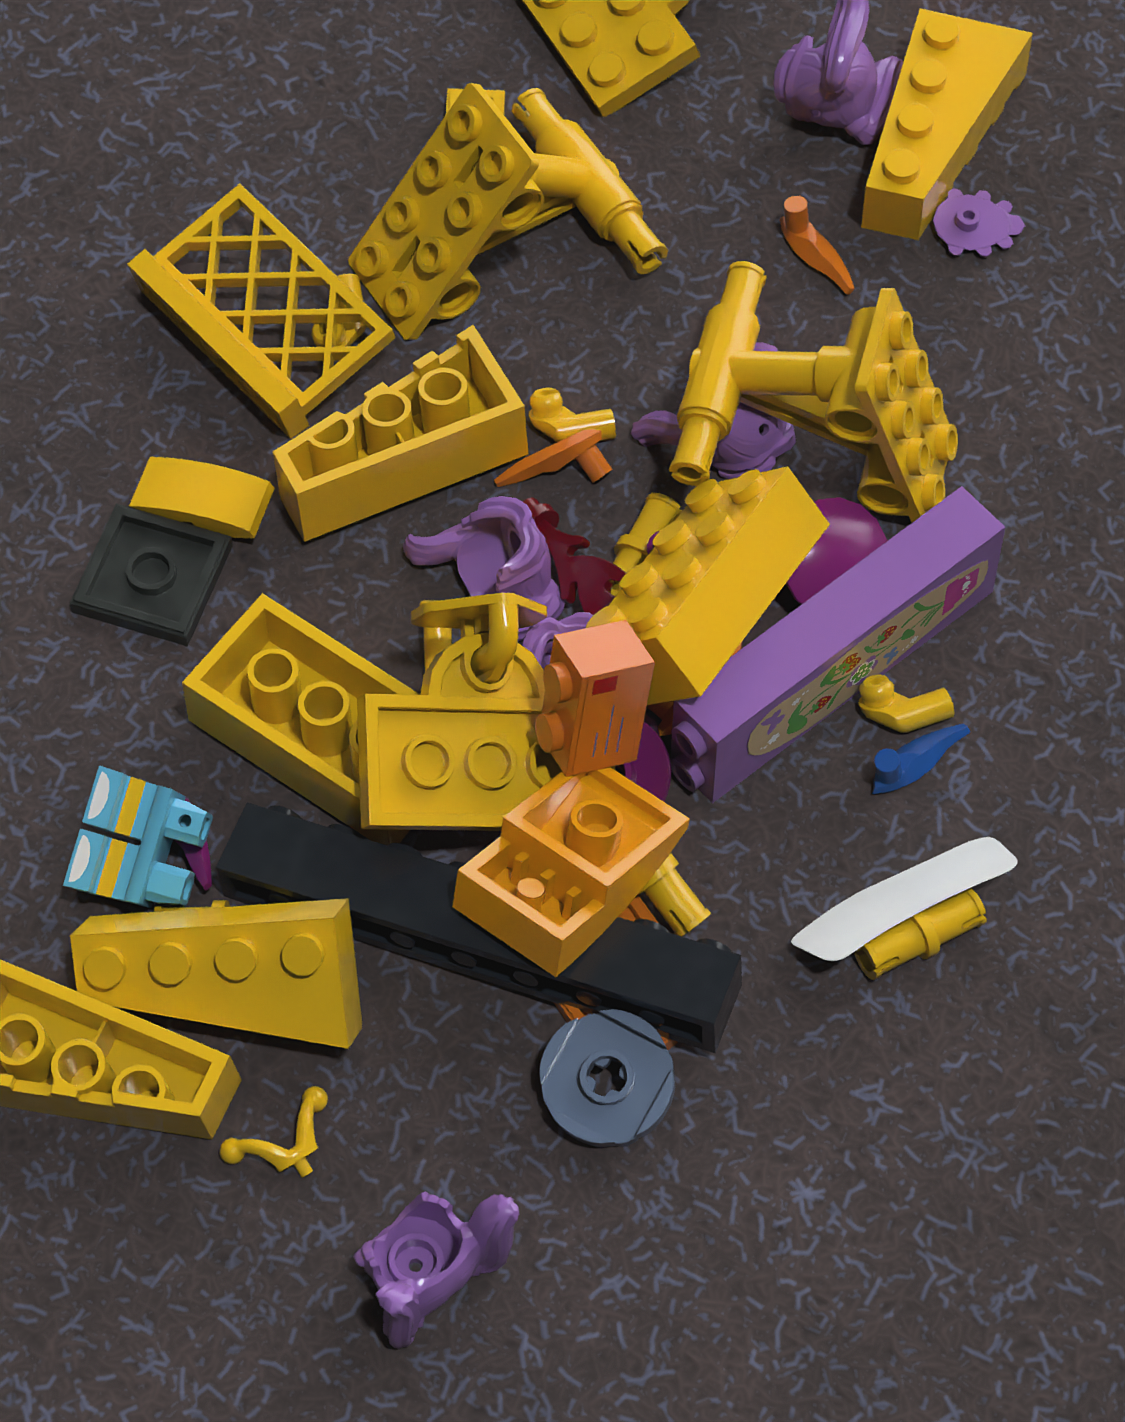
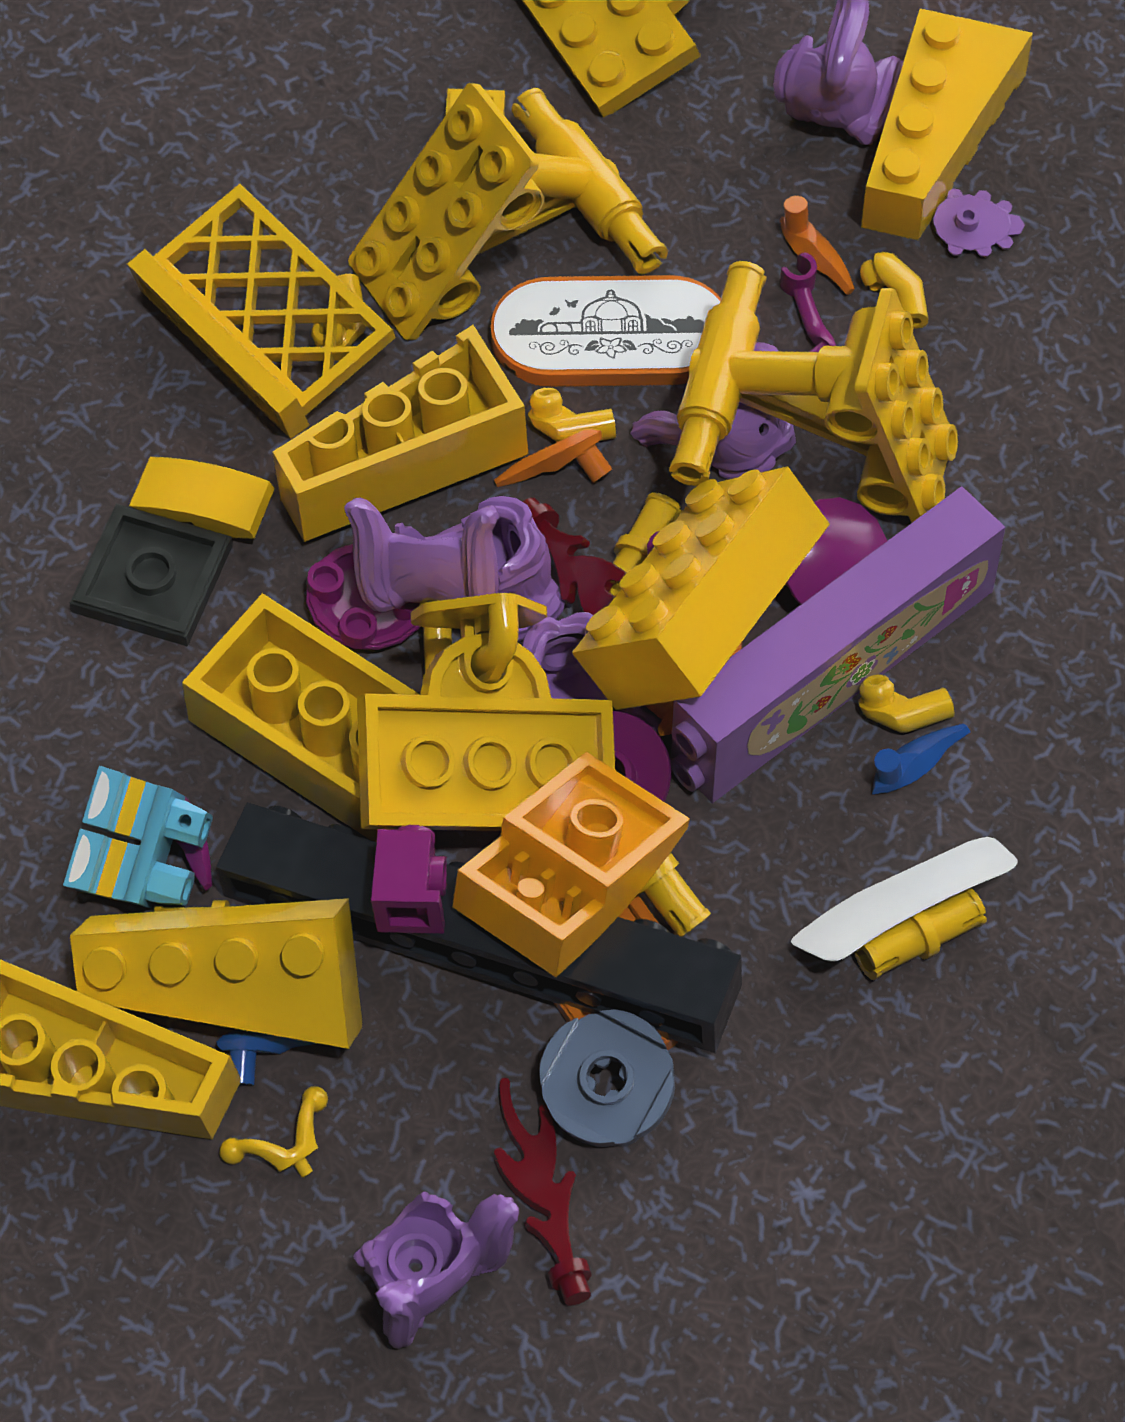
(244, 1046): none -> blue bar
(342, 613): none -> magenta dish
(408, 881): none -> magenta brick
(417, 570): none -> medium lavender hair
(534, 1185): none -> dark red piece
(595, 698): orange brick -> none
(601, 329): none -> white tile
(801, 287): none -> magenta piece
(891, 272): none -> yellow arm

